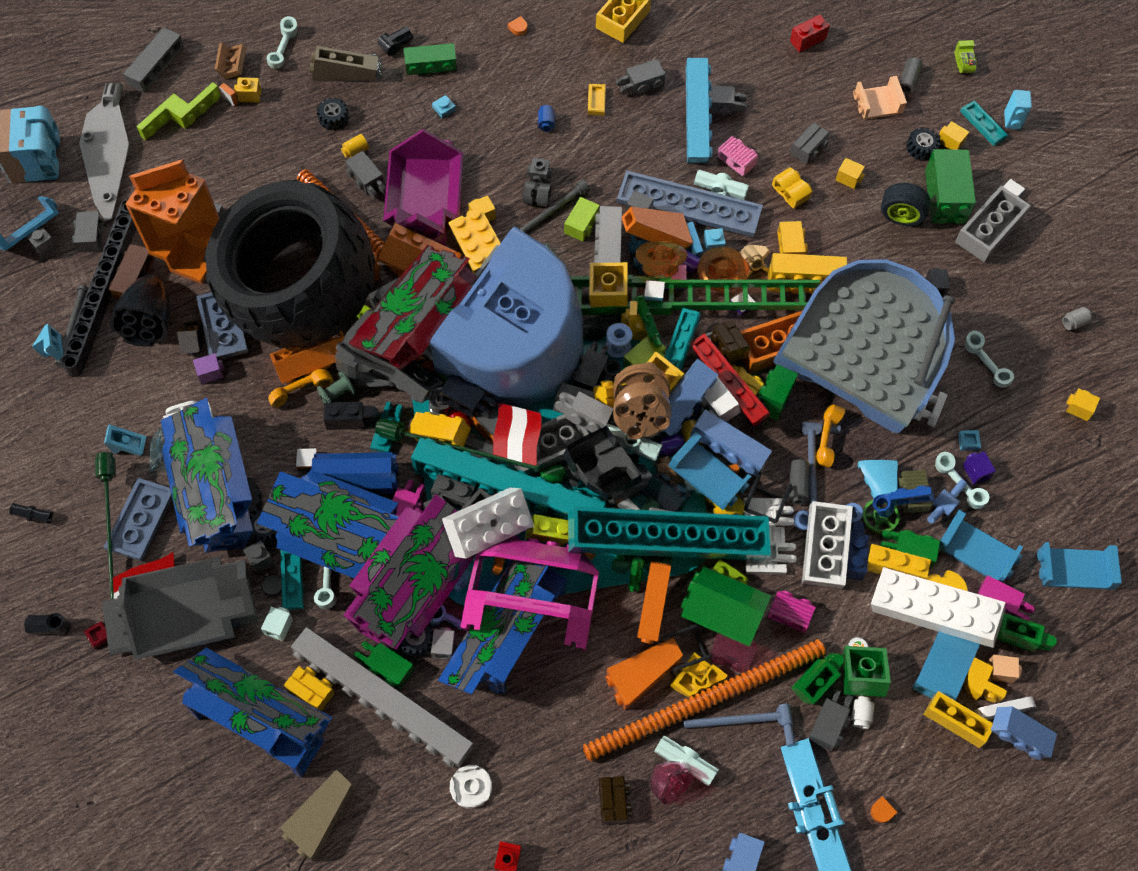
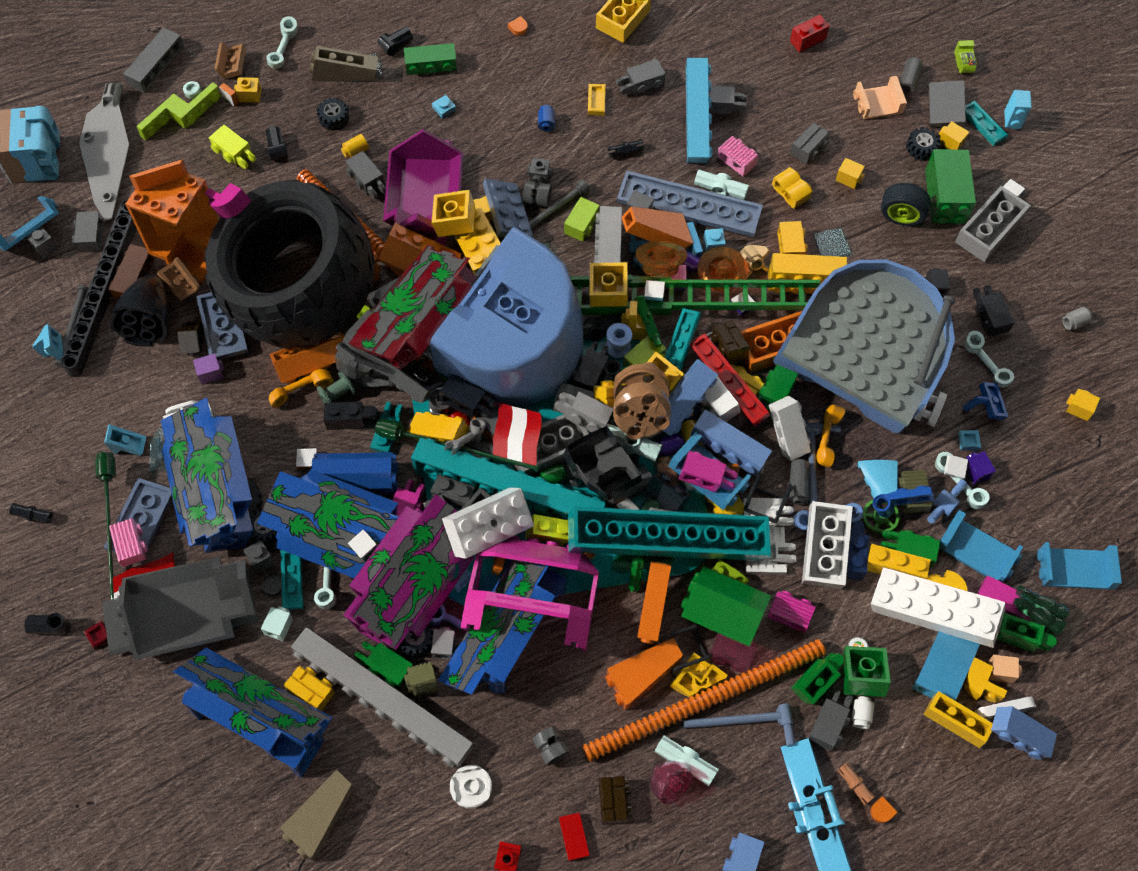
(128, 542): none -> bright pink brick
(179, 280): none -> medium nougat bracket
(192, 89): none -> light aqua tile
(229, 202): none -> dark pink brick
(231, 147): none -> neon yellow hinge
(276, 146): none -> black piece
(362, 544): none -> white tile
(421, 679): none -> olive brick
(453, 213): none -> yellow brick
(476, 428): none -> light grey brick
(506, 207): none -> sand blue plate
(556, 751): none -> dark grey wheel
(574, 837): none -> red tile
(625, 148): none -> black pin
(706, 472): none -> dark pink hinge
(790, 427): none -> white brick
(832, 243): none -> clear light blue piece
(855, 783): none -> nougat pin
(947, 103): none -> tile
(956, 466): none -> white tile
(992, 311): none -> black hinge
(992, 399): none -> blue plate
(1042, 610): none -> clear green piece

